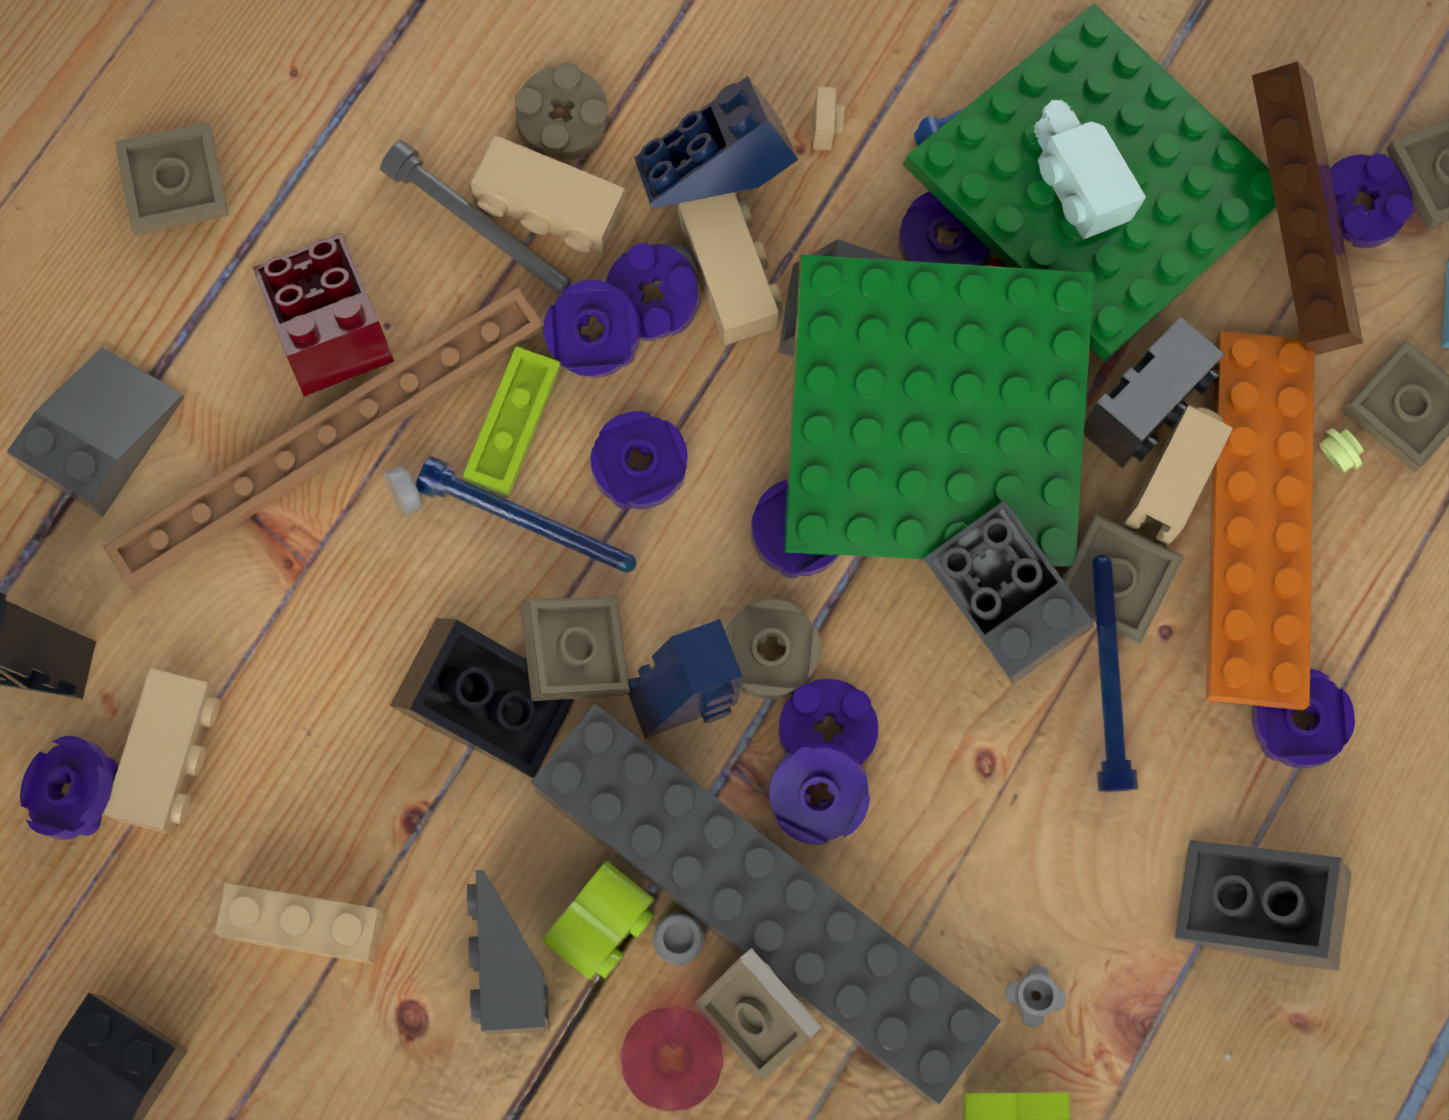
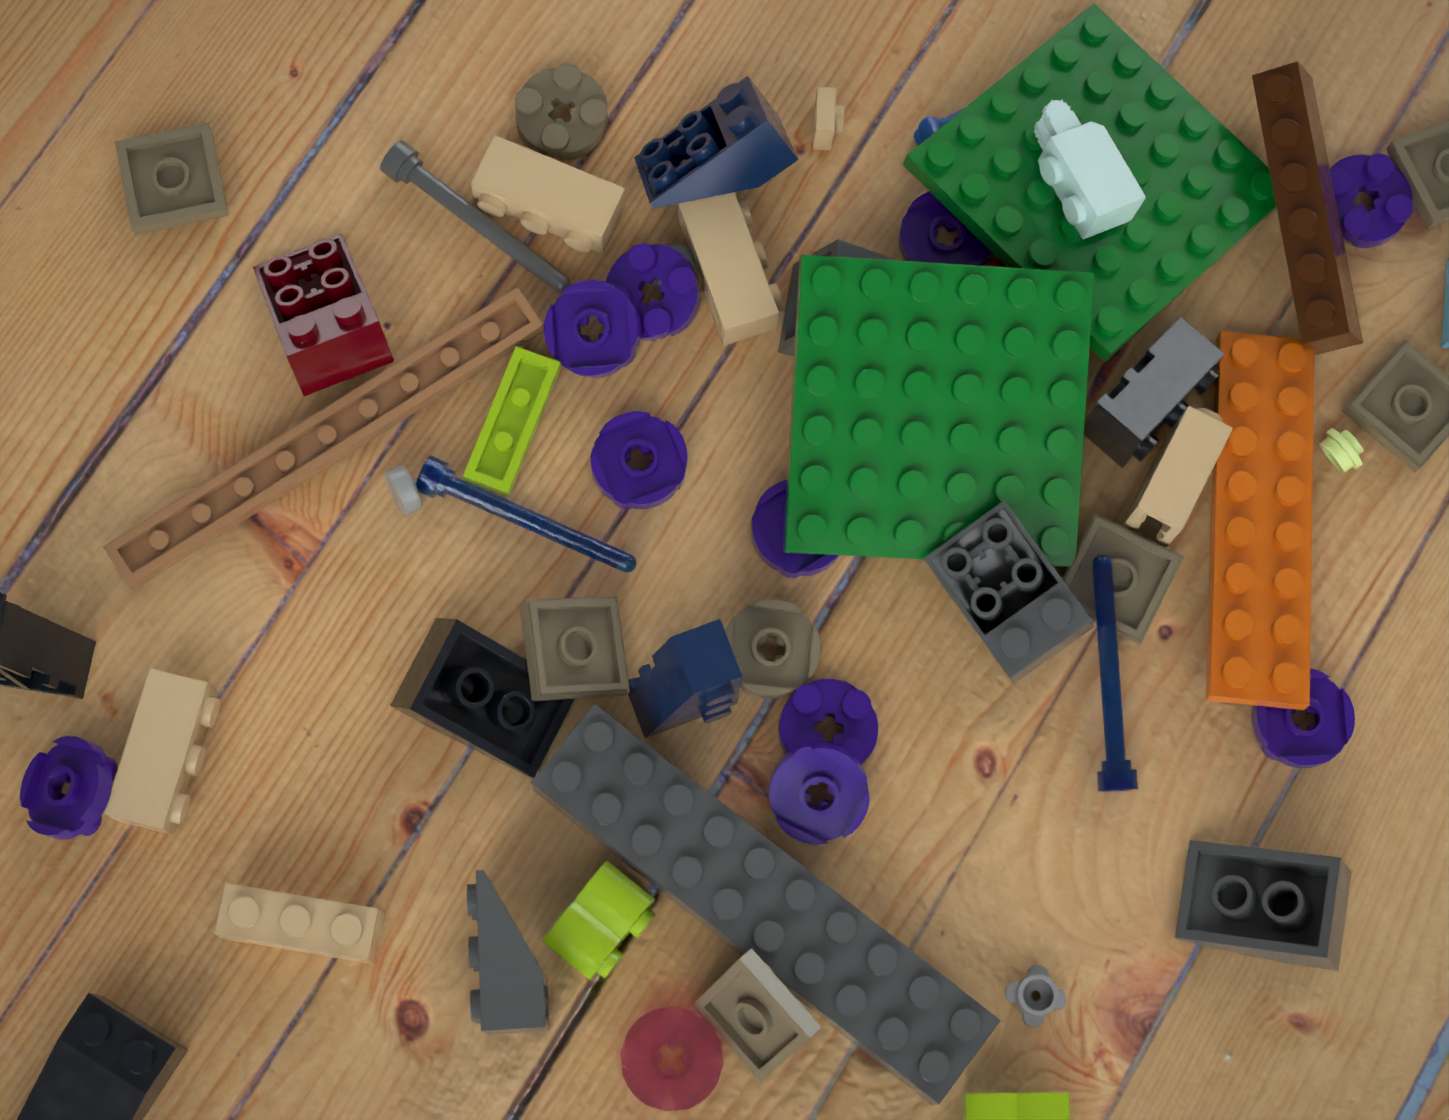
(95, 430): dark grey slope -> none
(678, 938): light grey tile -> none

